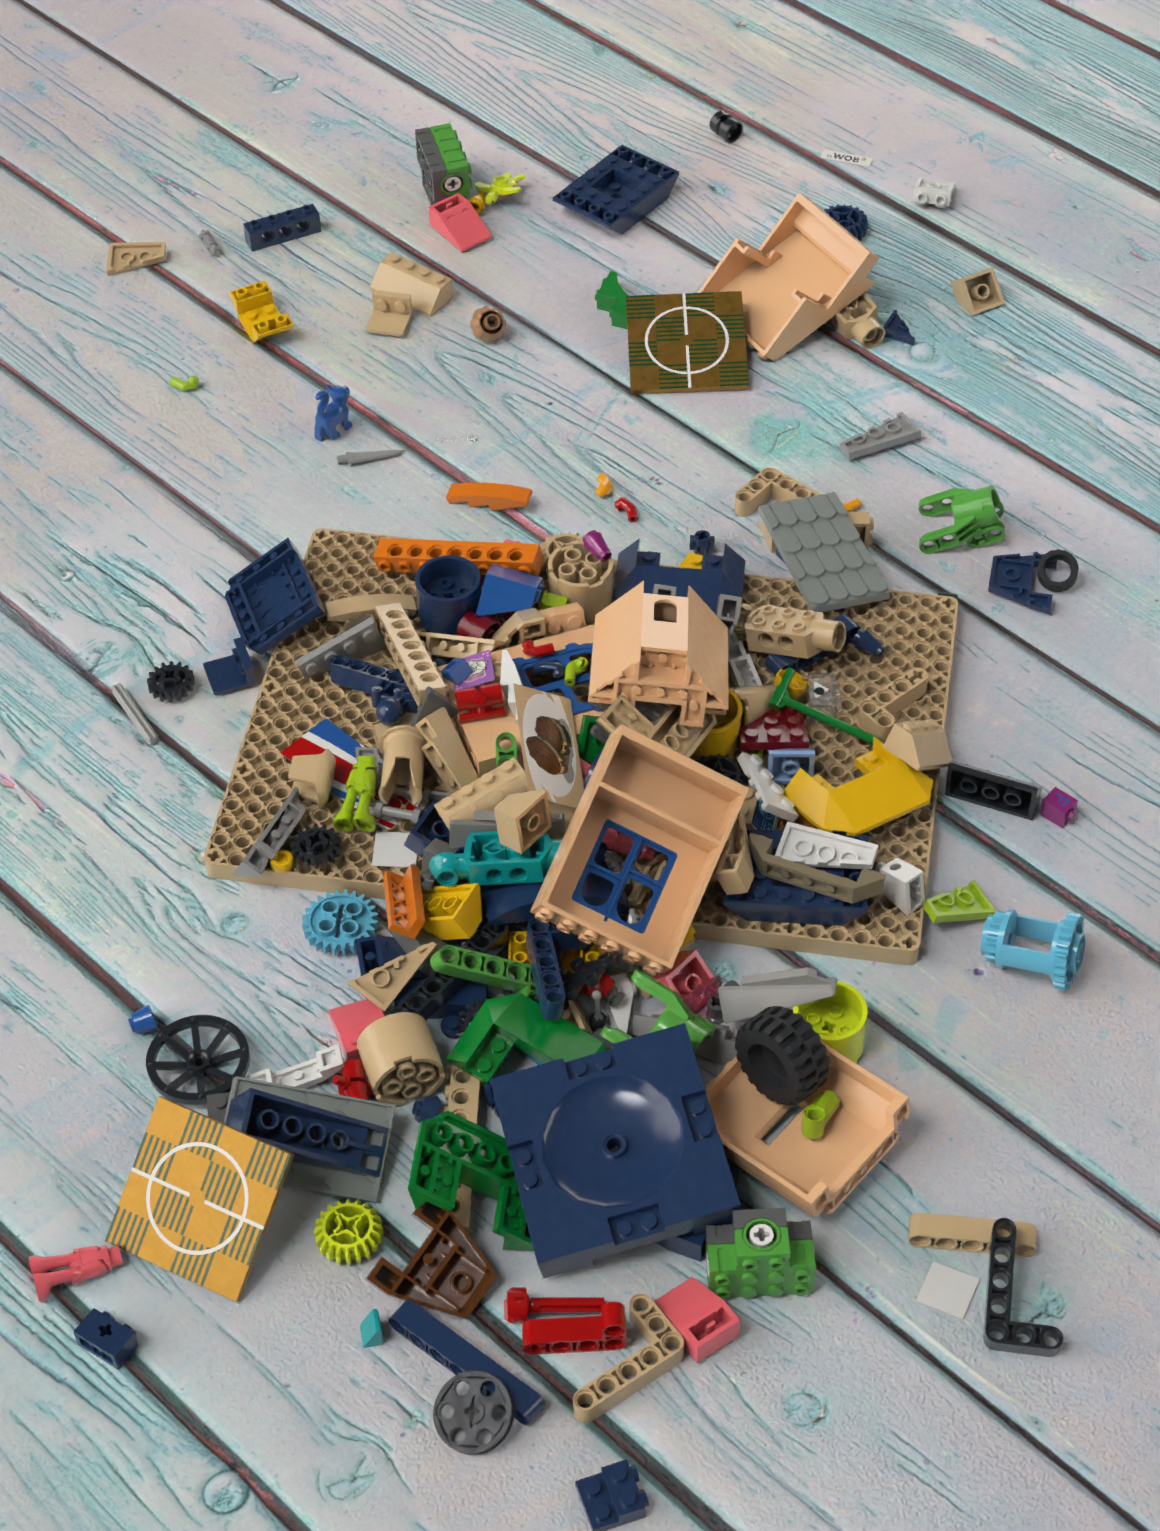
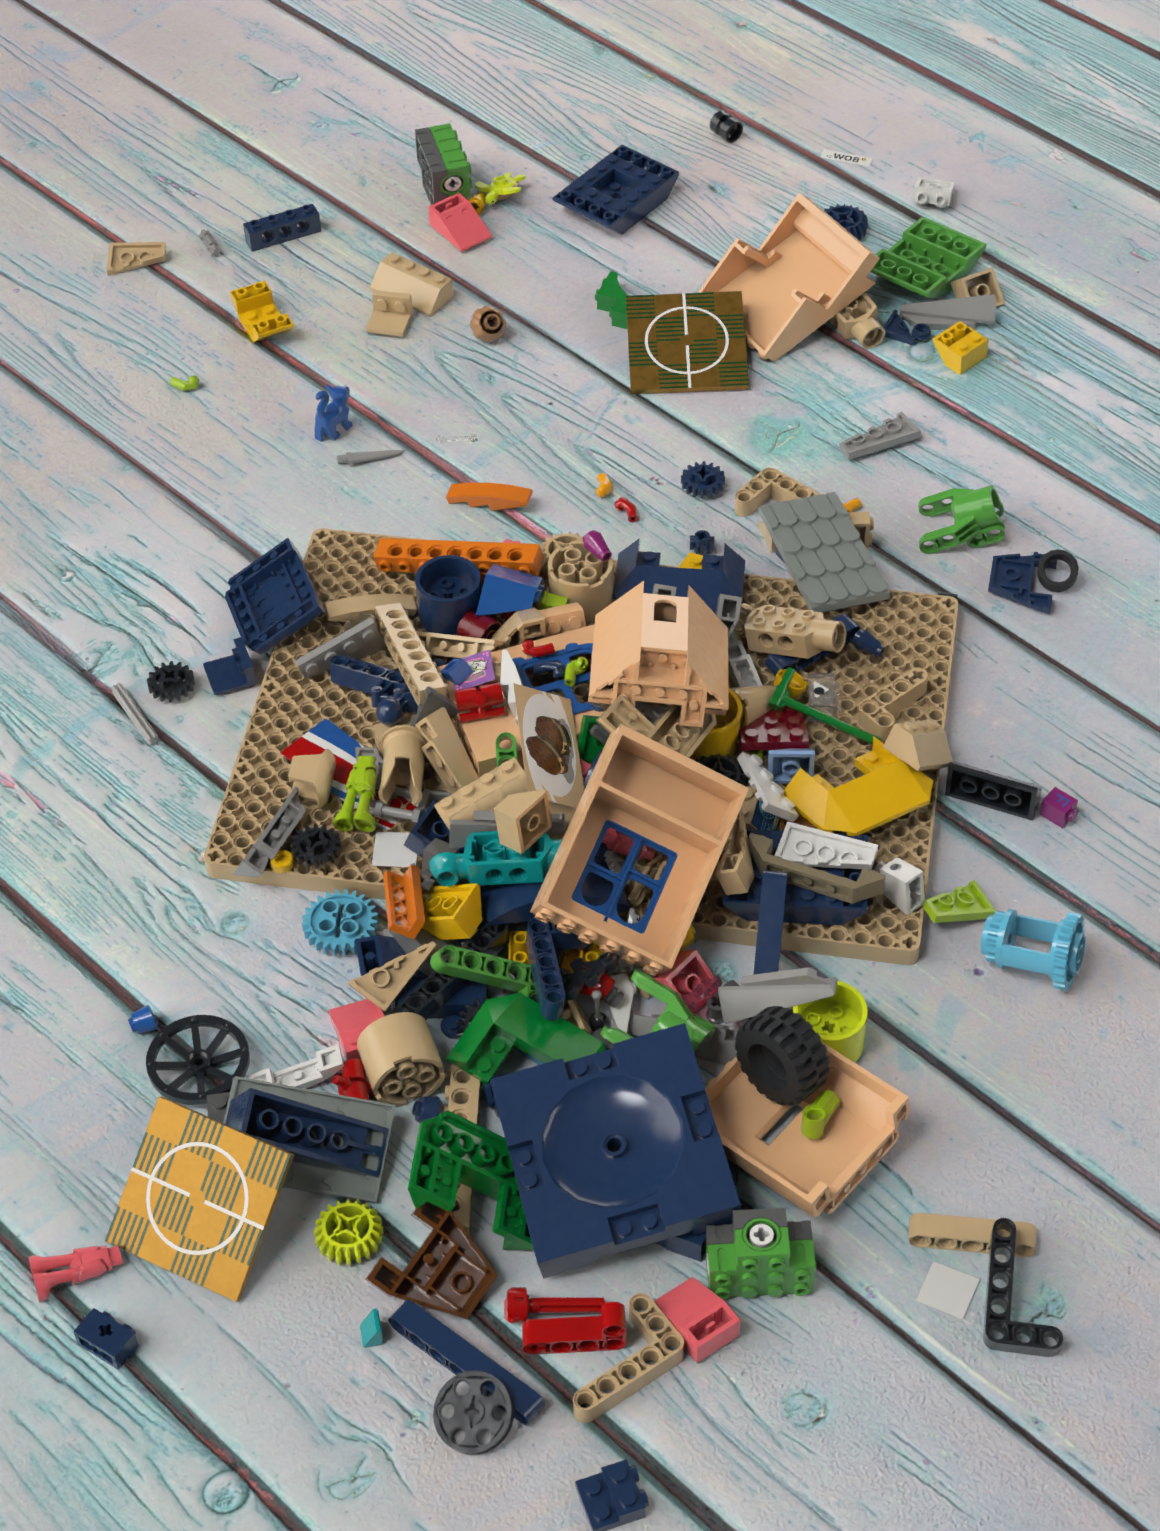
(703, 480): none -> dark blue gear
(770, 922): none -> dark blue beam
(921, 332): none -> dark blue plate
(929, 258): none -> bright green slope
(945, 313): none -> light grey wedge
(961, 347): none -> yellow slope

